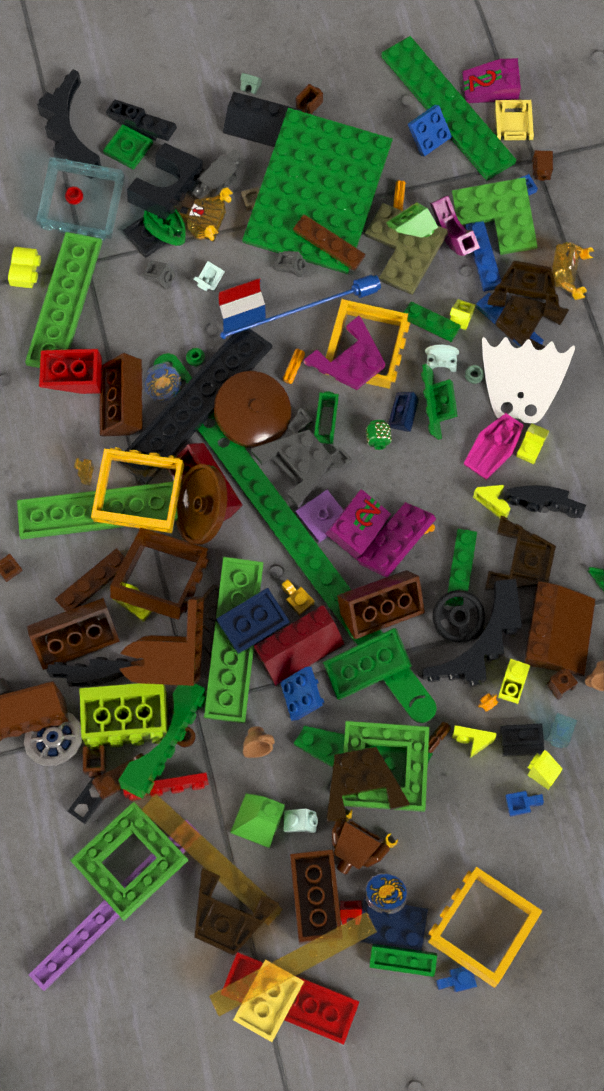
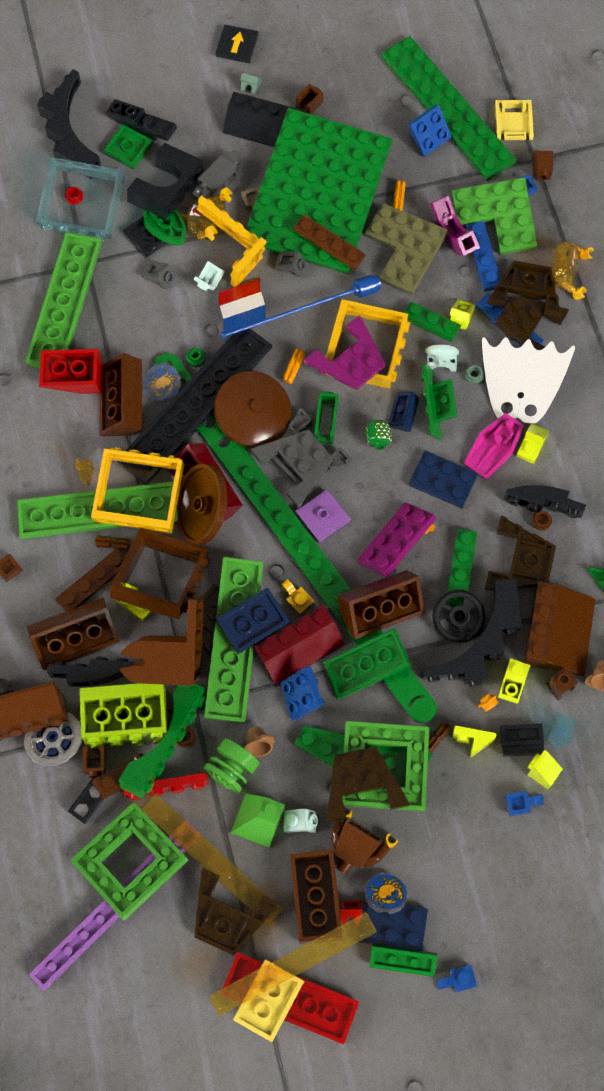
(23, 267): neon yellow brick -> none
(107, 542): none -> reddish brown piece
(233, 763): none -> bright green wheel
(235, 229): none -> yellow bracket
(237, 44): none -> black tile
(358, 524): magenta slope -> none
(414, 221): slope -> none
(443, 479): none -> dark blue plate
(462, 958): yellow window -> none
(489, 496): neon yellow slope -> none
(492, 81): magenta slope -> none
(541, 520): none -> reddish brown plate

